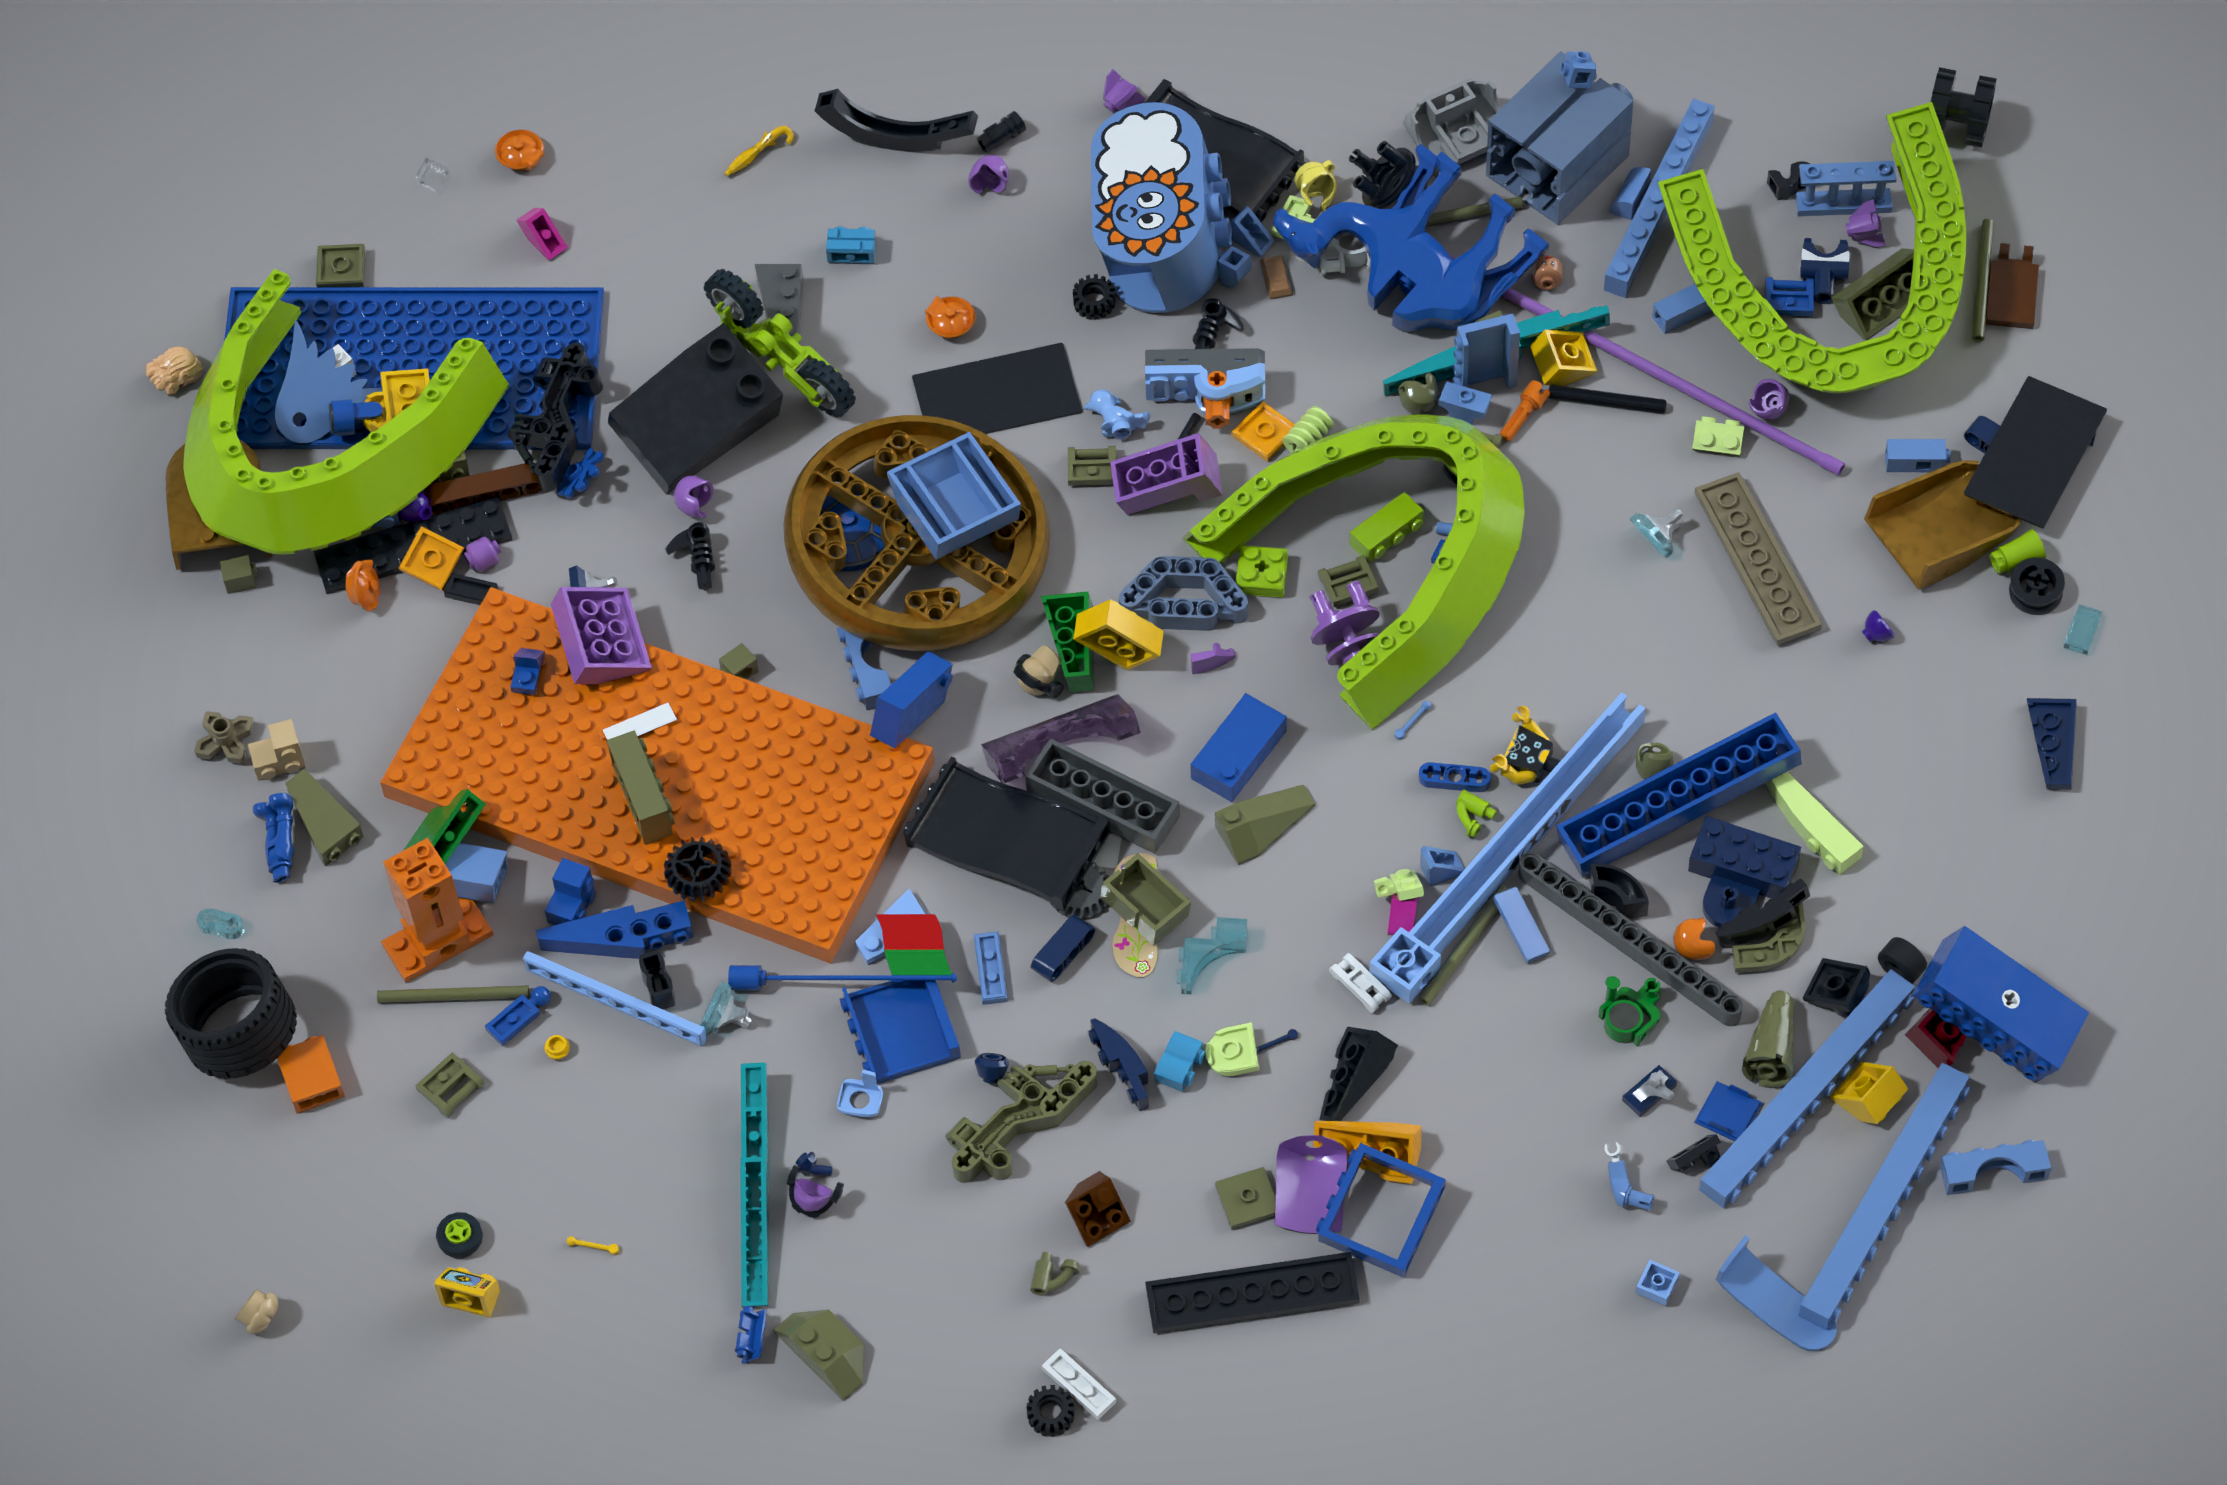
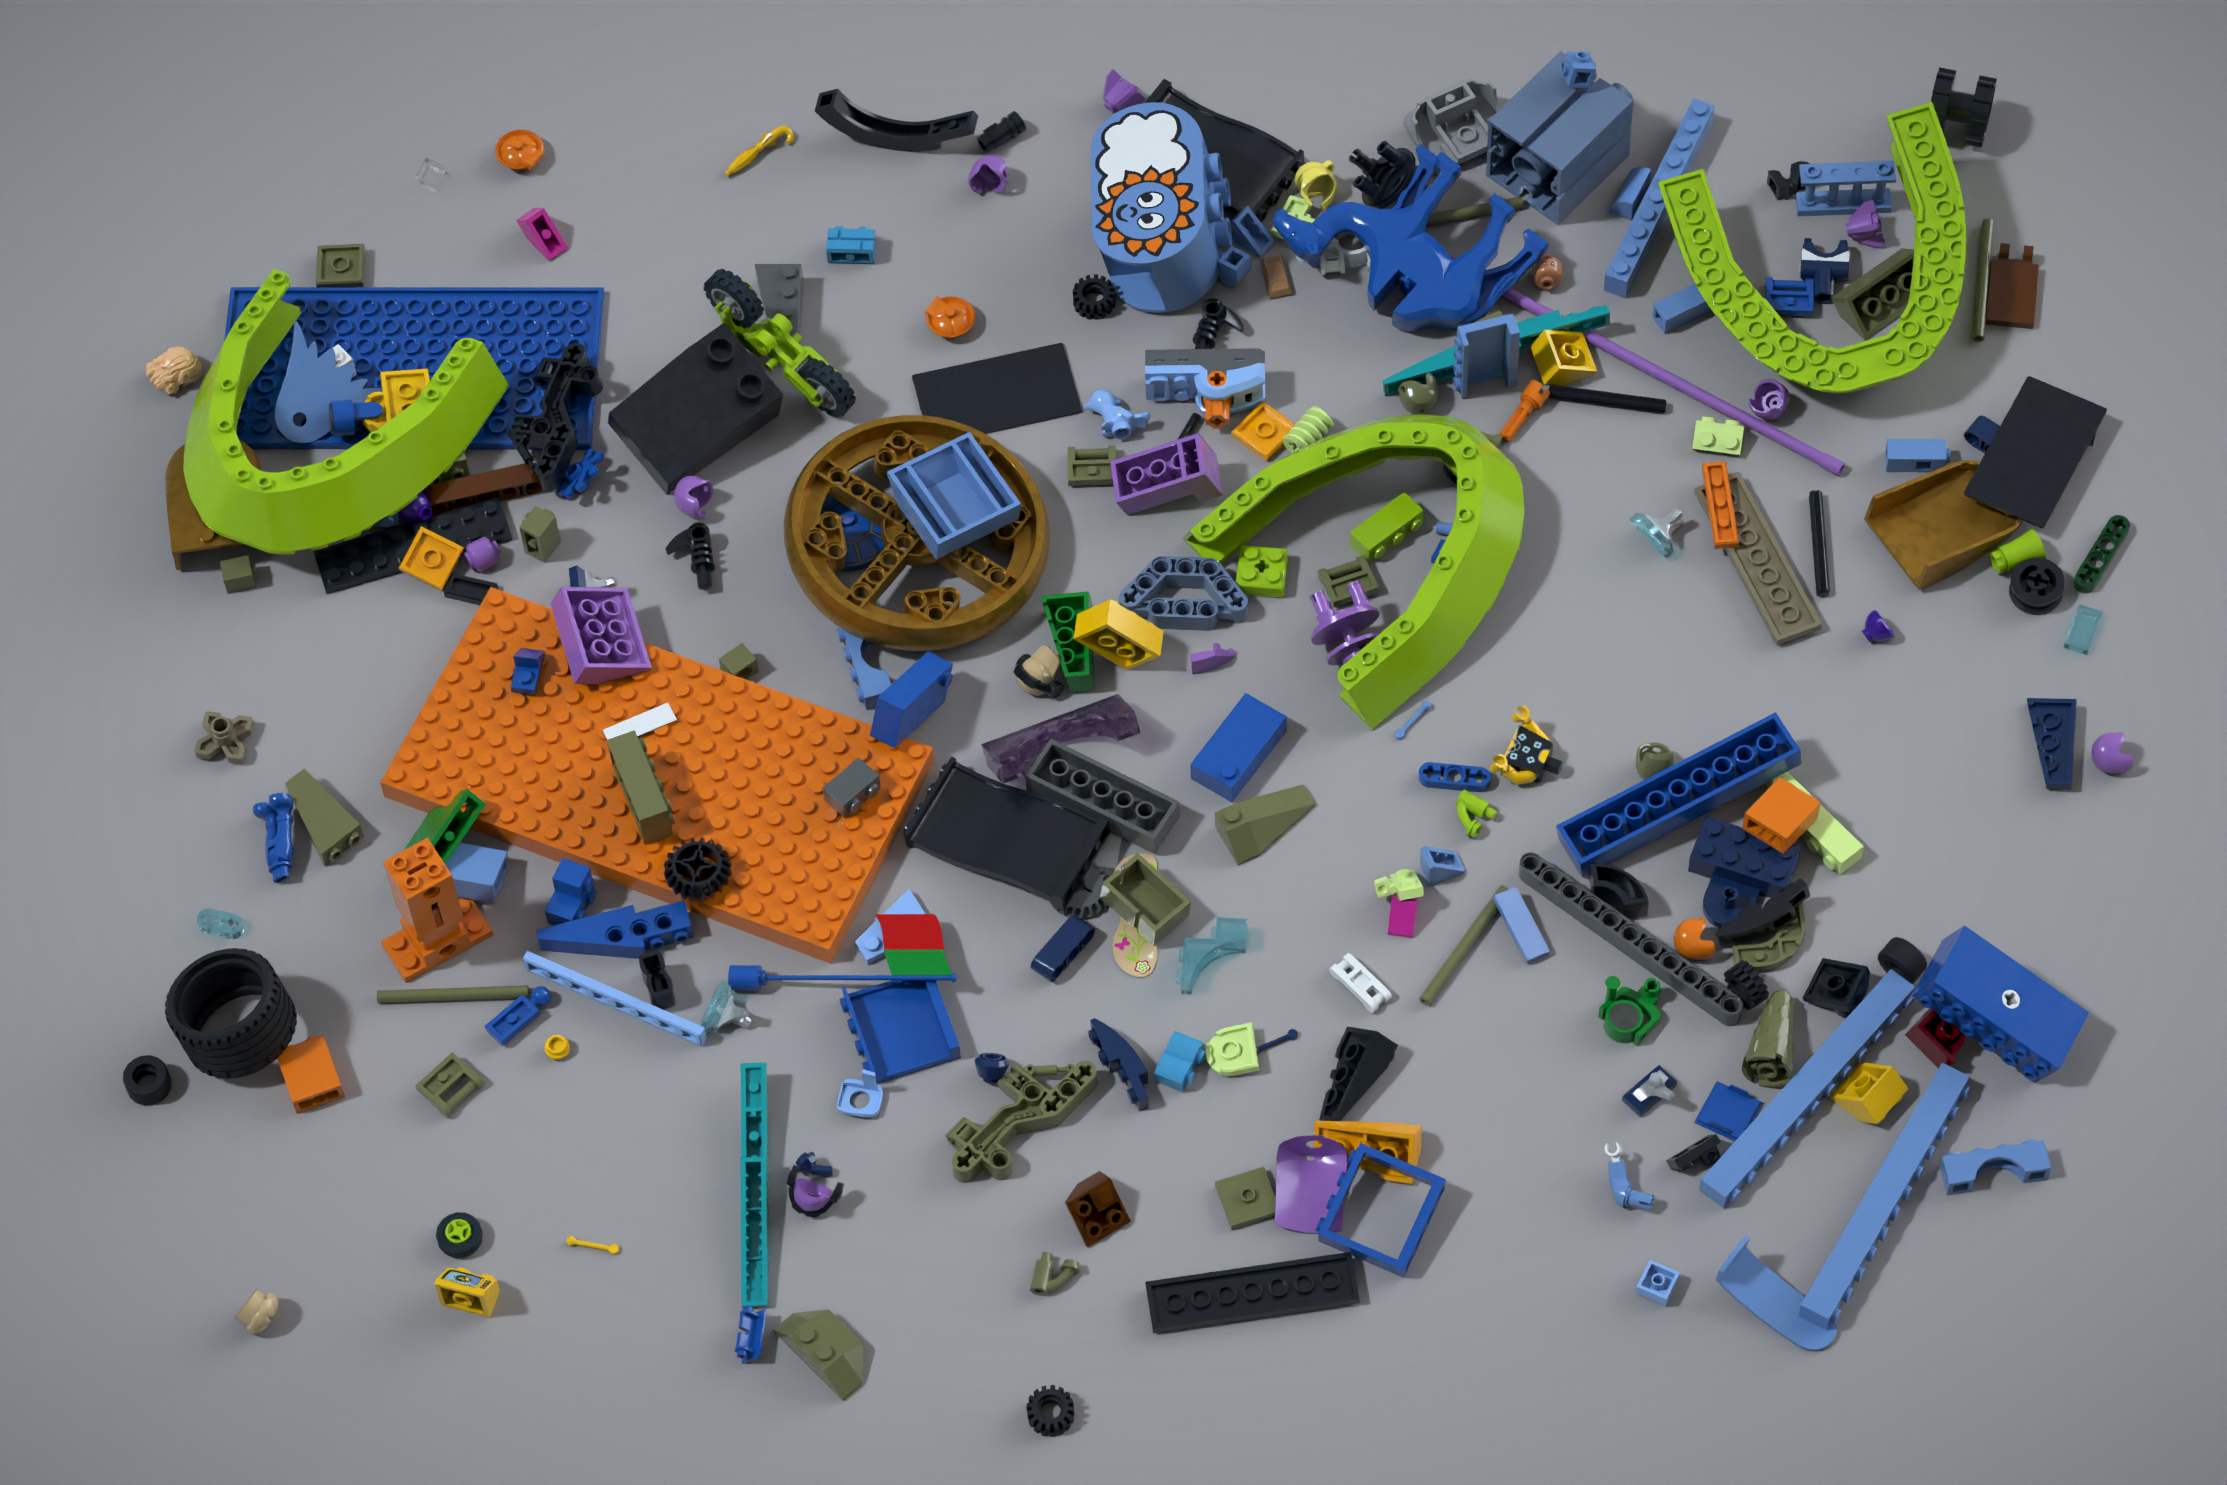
(145, 1066): none -> black tyre
(277, 754): tan brick -> none
(363, 585): orange piece -> none
(540, 533): none -> olive brick
(852, 788): none -> dark grey brick
(990, 968): medium blue tile -> none
(1079, 1384): white plate -> none
(1415, 956): light blue piece -> none
(1464, 402): medium blue brick -> none
(1720, 505): none -> orange tile
(1746, 984): none -> black tyre
(1781, 815): none -> orange brick
(1819, 543): none -> black axle
(2101, 554): none -> dark green beam
(2107, 756): none -> medium lavender helmet

